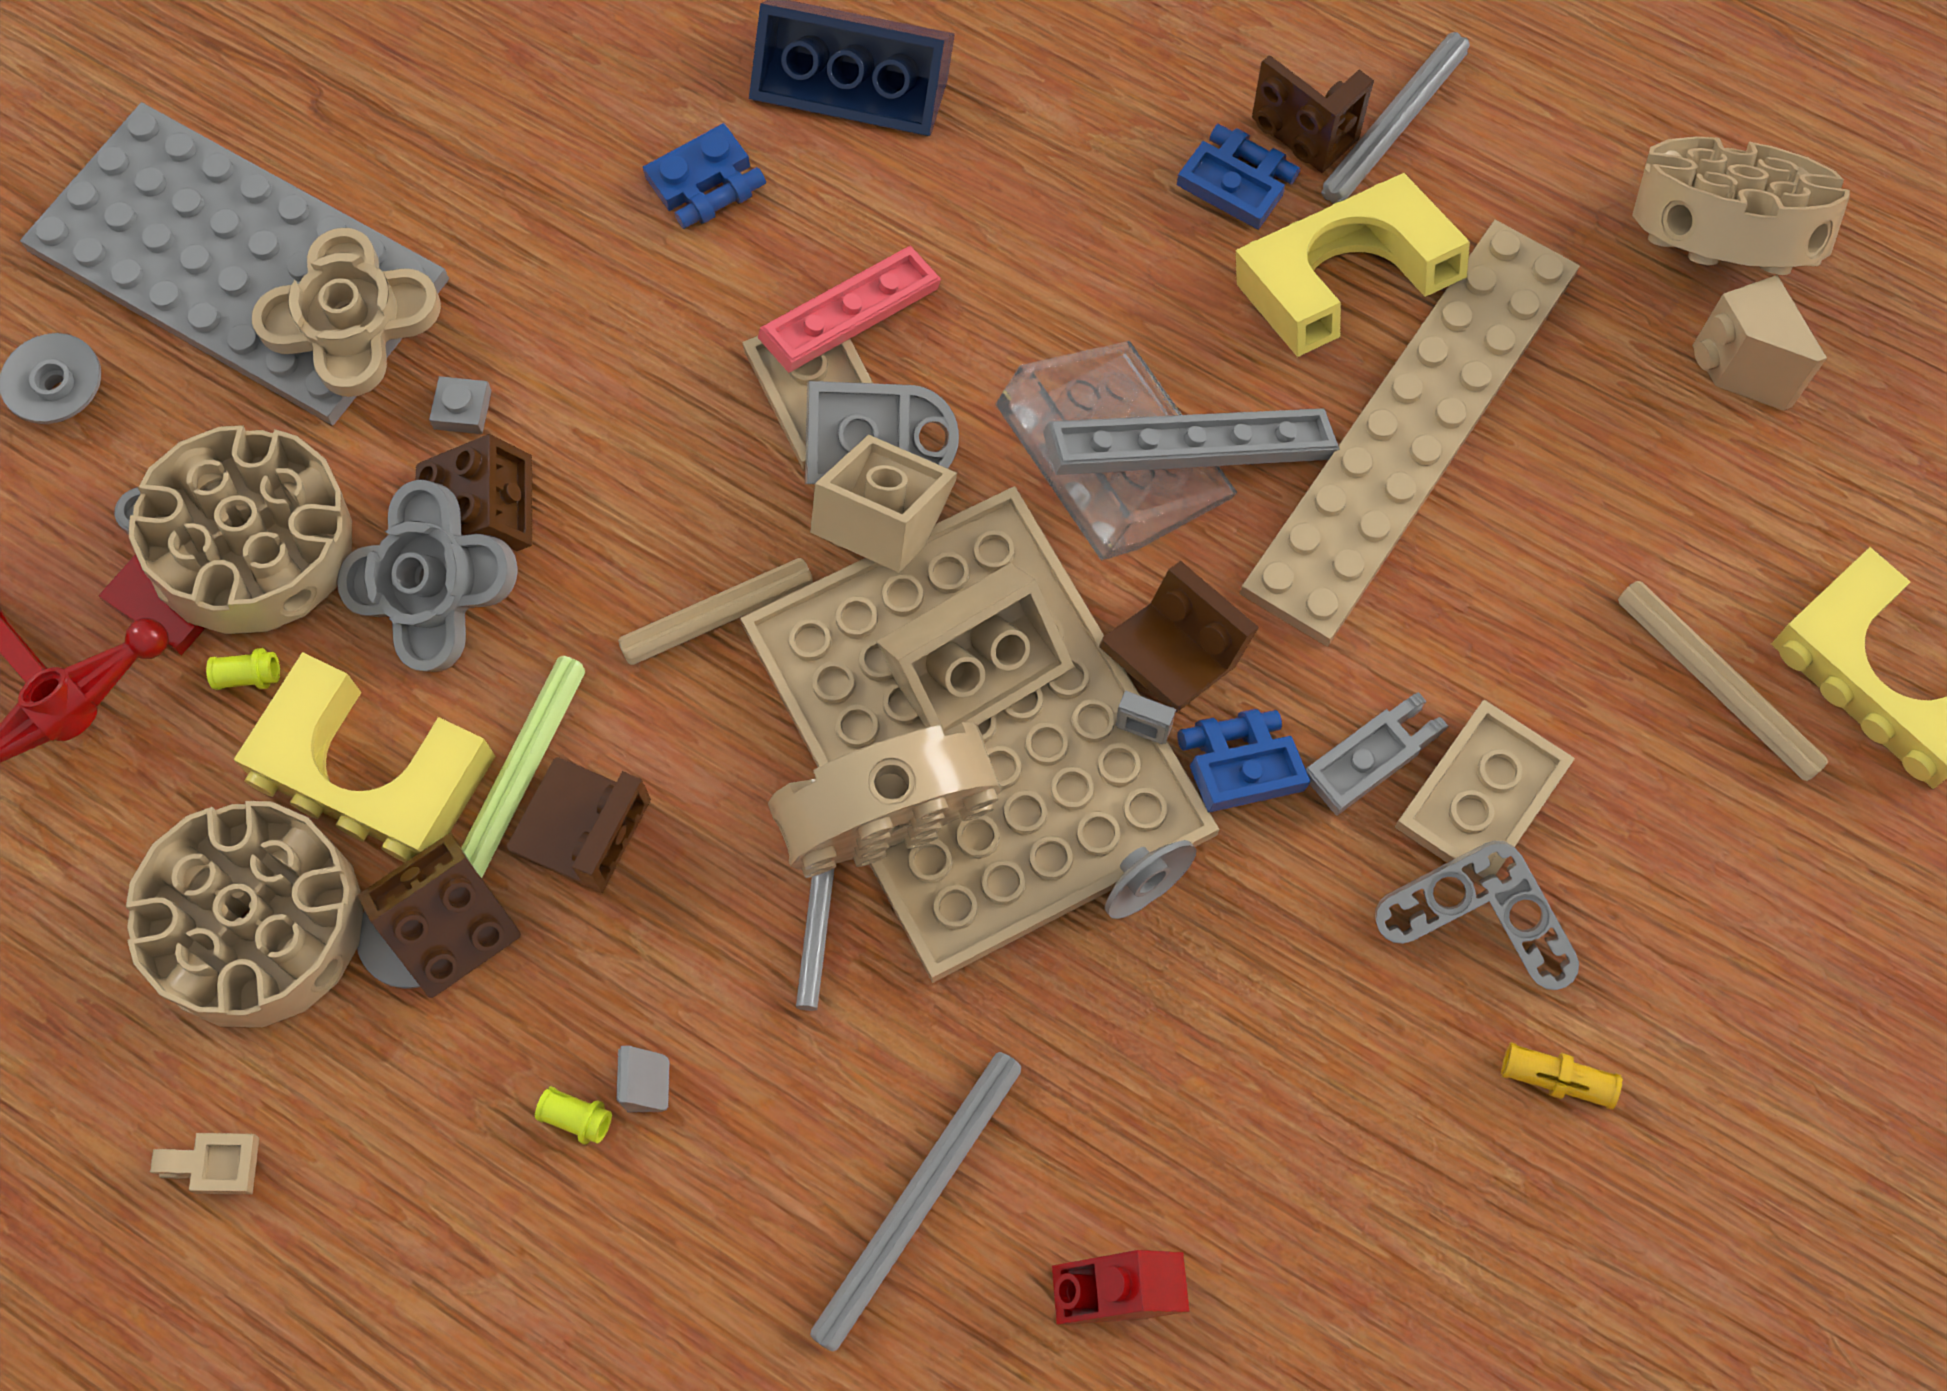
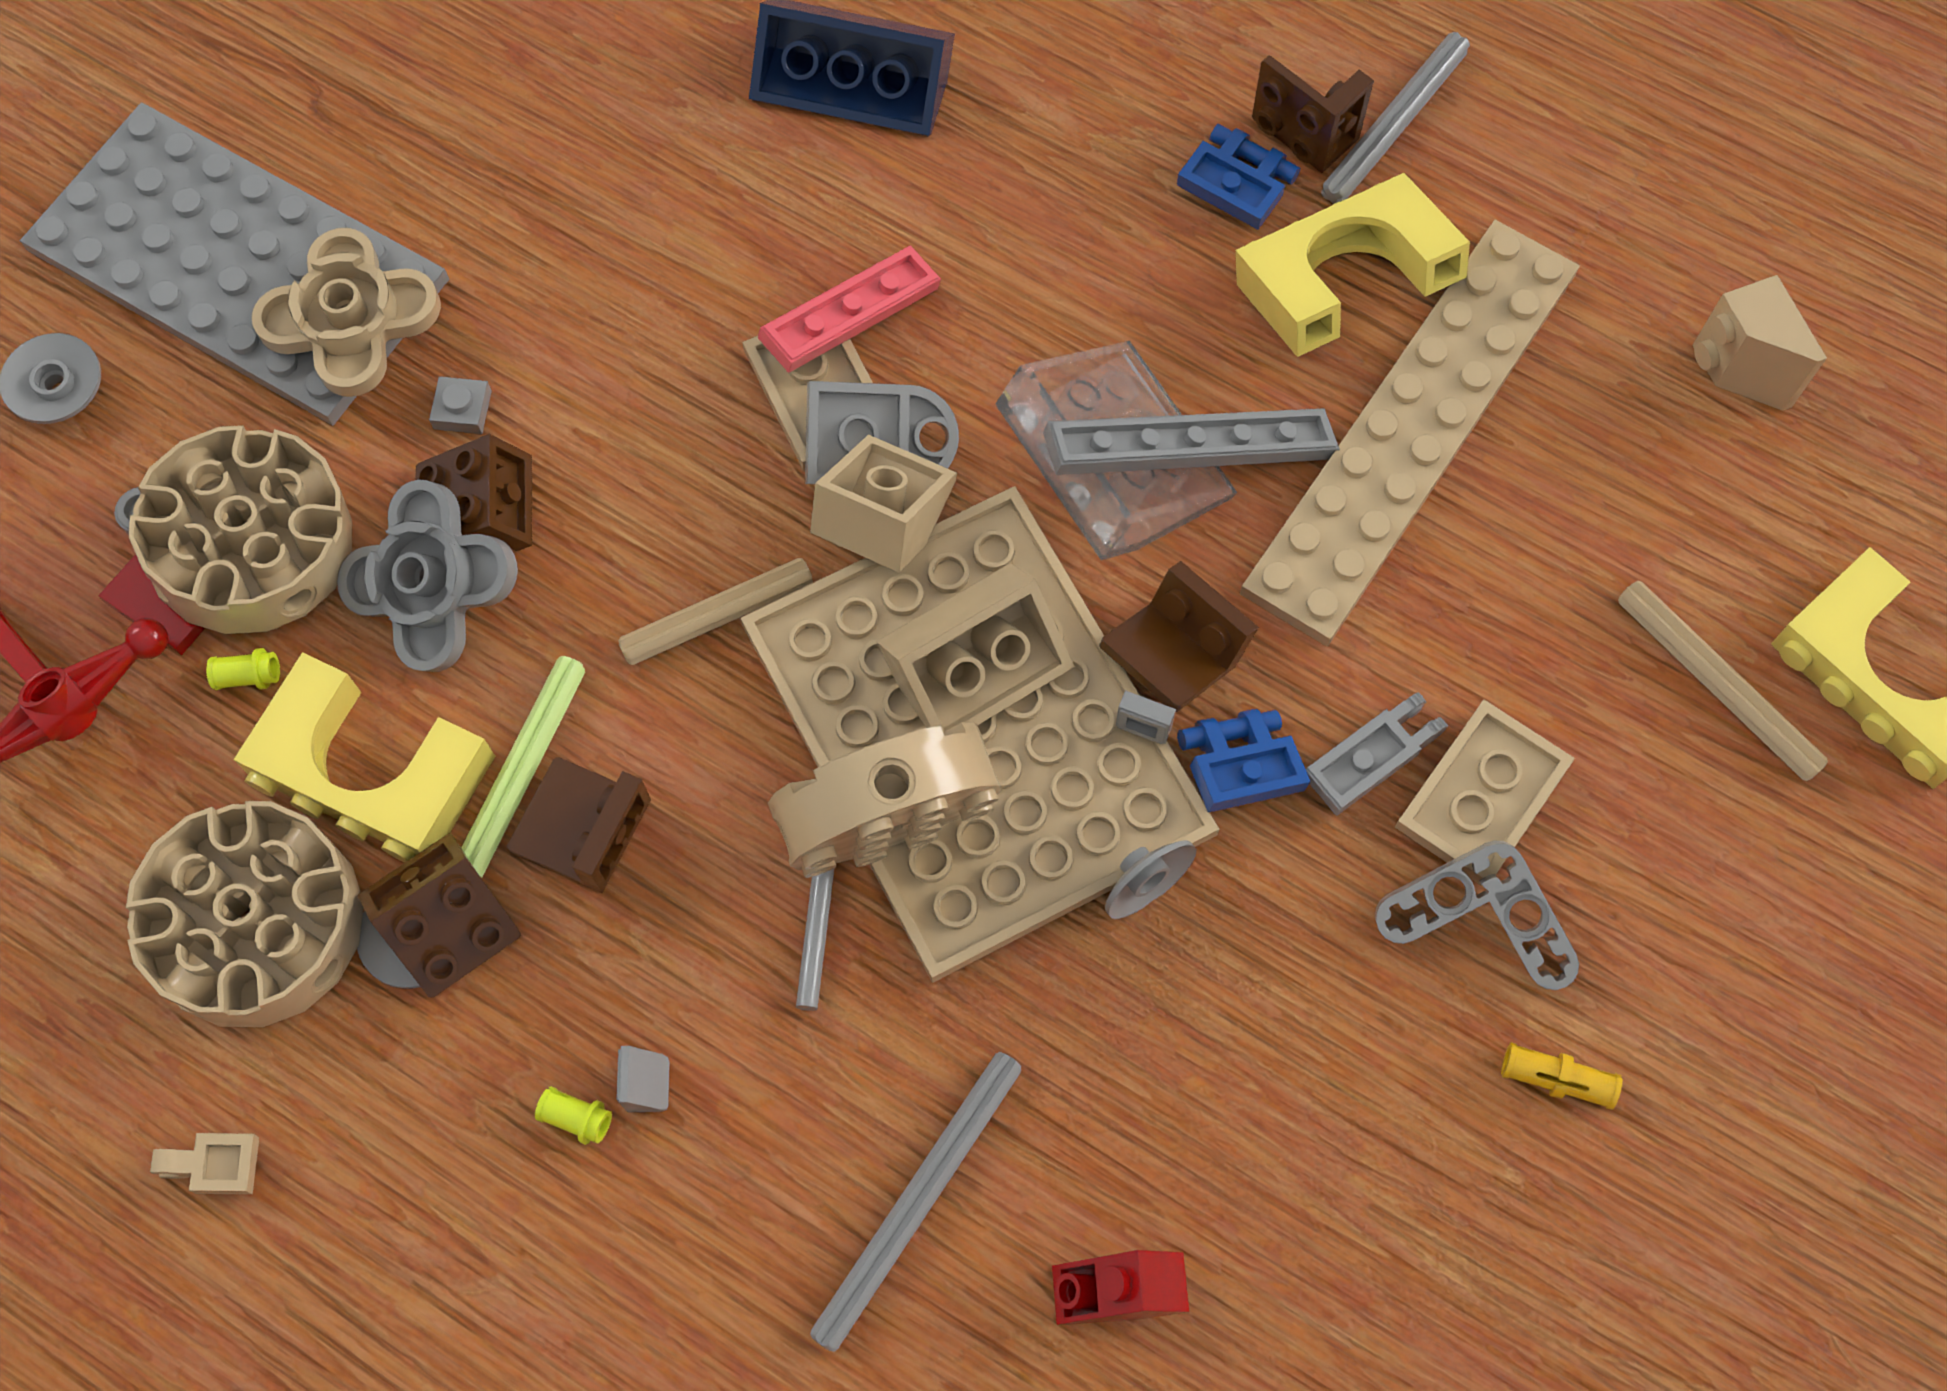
(699, 166): blue plate -> none
(1740, 204): tan brick -> none

